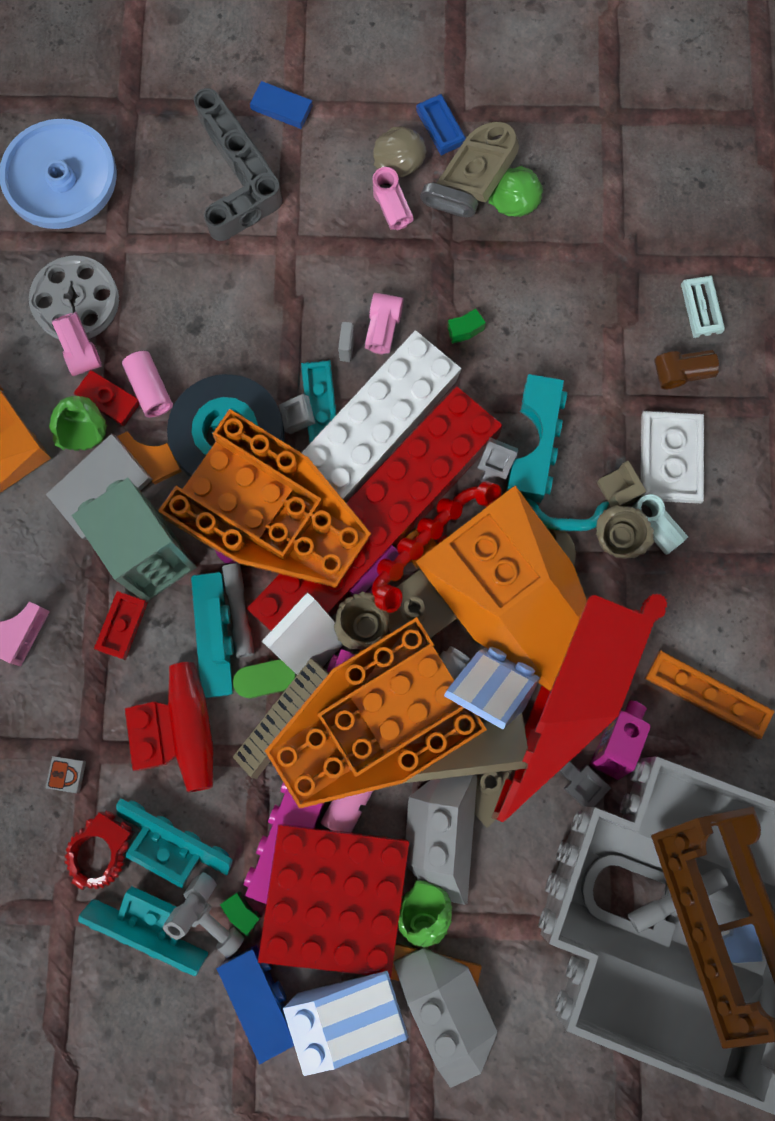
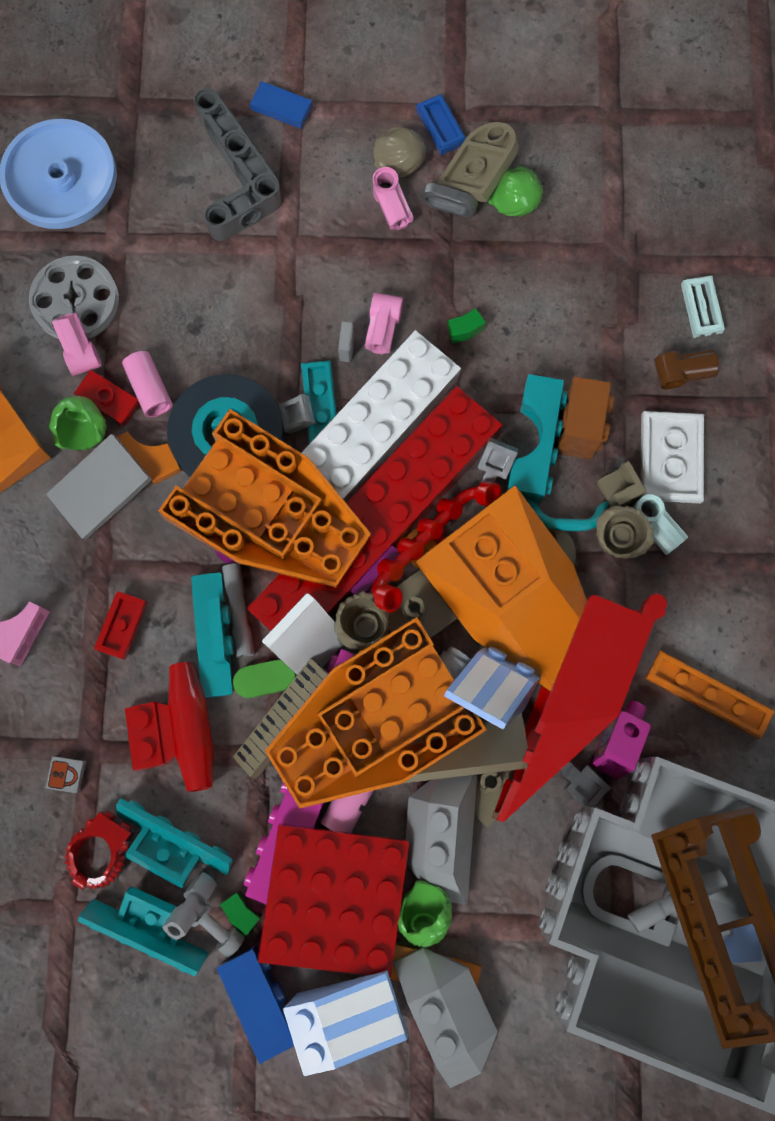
(133, 540): sand green brick -> none
(585, 418): none -> dark orange brick

